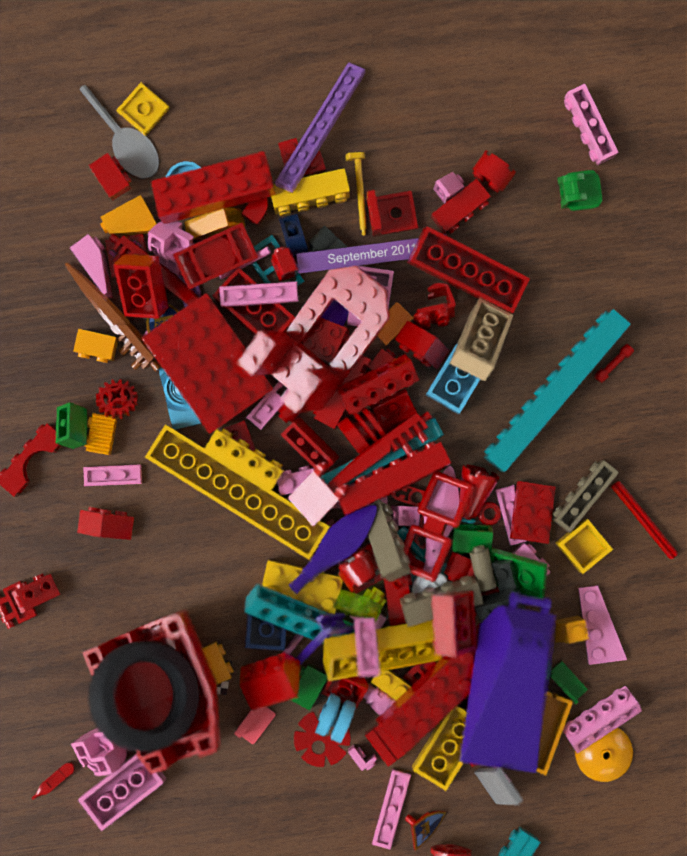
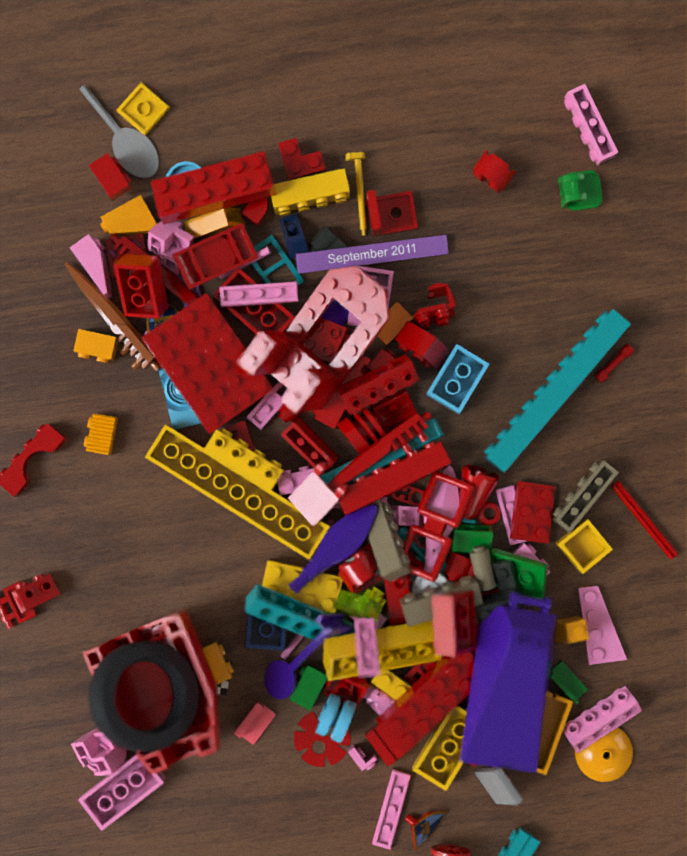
(55, 779): red piece -> none
(71, 425): green brick -> none
(103, 524): red brick -> none
(112, 475): bright pink tile -> none
(117, 400): red gear -> none
(270, 680): red slope -> none
(284, 264): red brick -> none
(320, 127): medium lavender tile -> none
(448, 186): bright pink slope -> none
(461, 207): red brick -> none
(468, 270): red brick -> none
(481, 339): tan brick -> none

